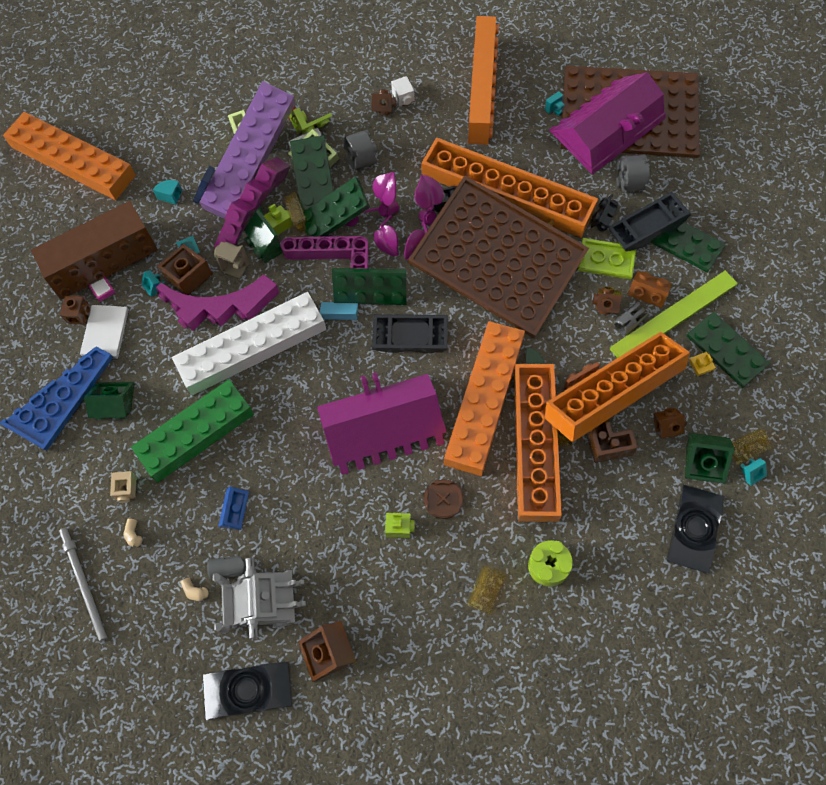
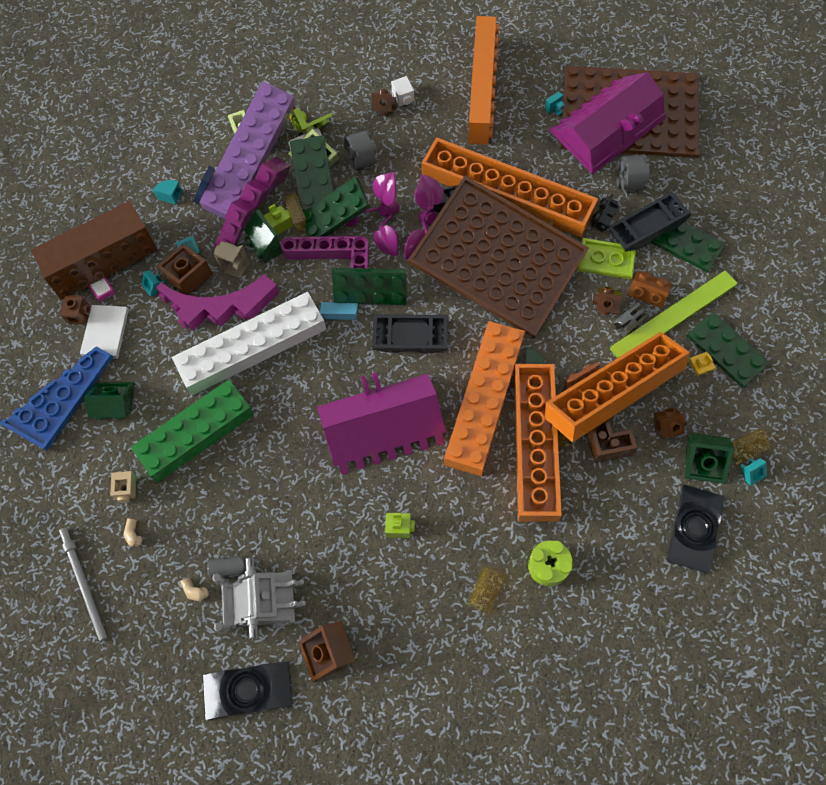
(70, 155): orange brick -> none
(233, 508): blue slope -> none
(443, 499): reddish brown tile -> none

